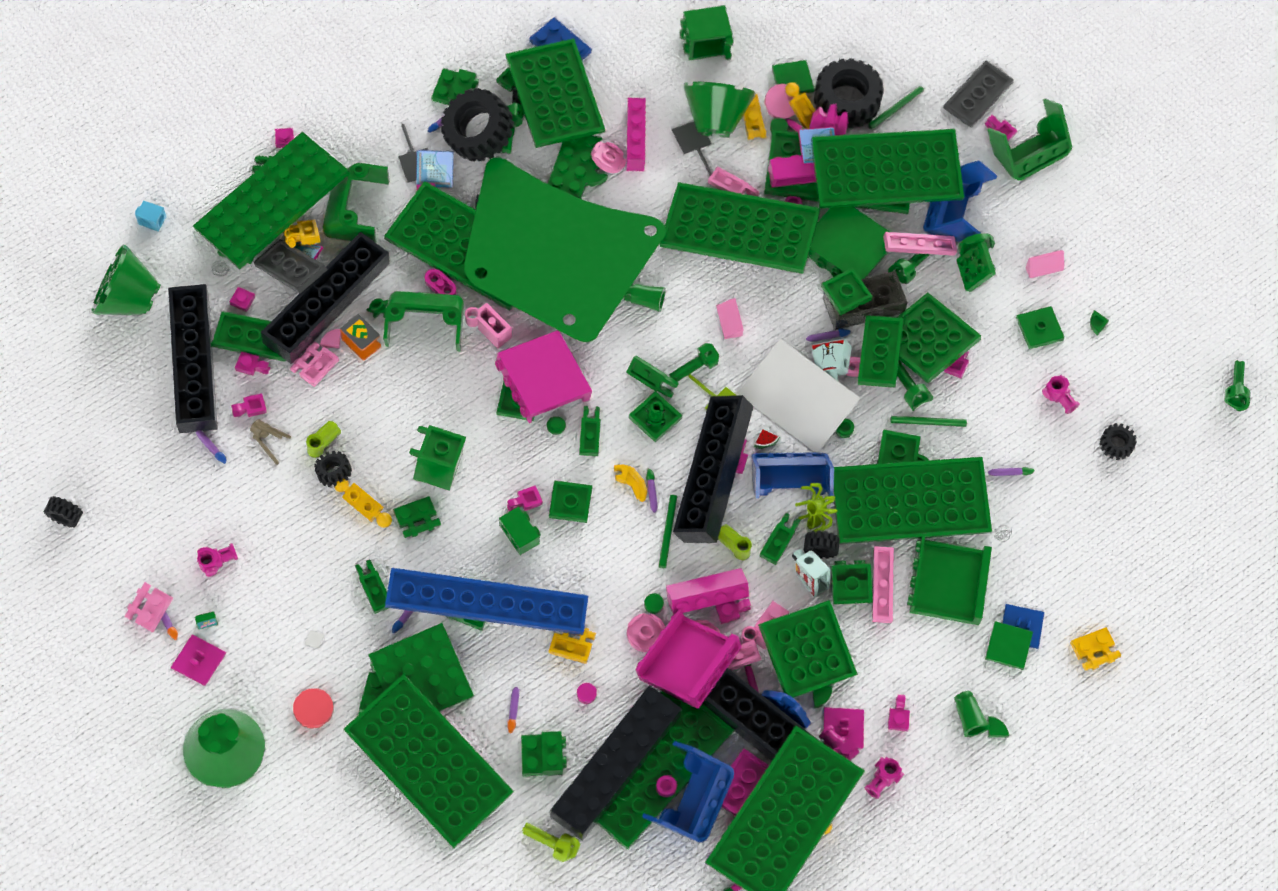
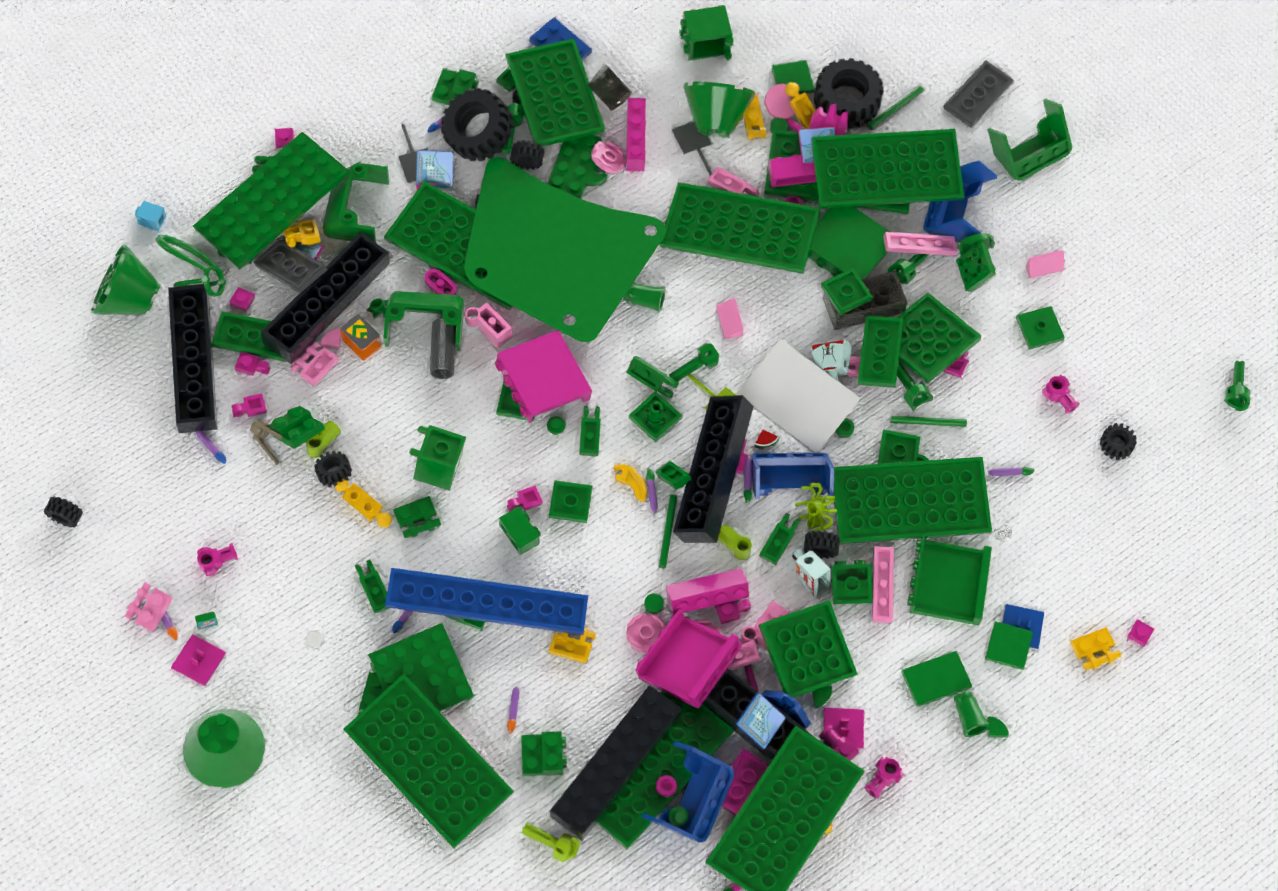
(163, 240): none -> green animal
(296, 426): none -> green plate
(313, 708): coral tile -> none
(442, 351): none -> dark grey piece
(527, 155): none -> black tyre
(586, 693): dark pink tile -> none
(609, 88): none -> clear smoke slope
(673, 475): none -> green plate
(678, 816): none -> green plate
(748, 480): none -> medium lavender piece
(760, 721): none -> piece
(828, 335): medium lavender piece -> none
(899, 717): dark pink plate -> none
(936, 679): none -> green tile
(1003, 127): dark pink plate -> none
(1098, 322): green tile -> none
(1140, 633): none -> dark pink plate

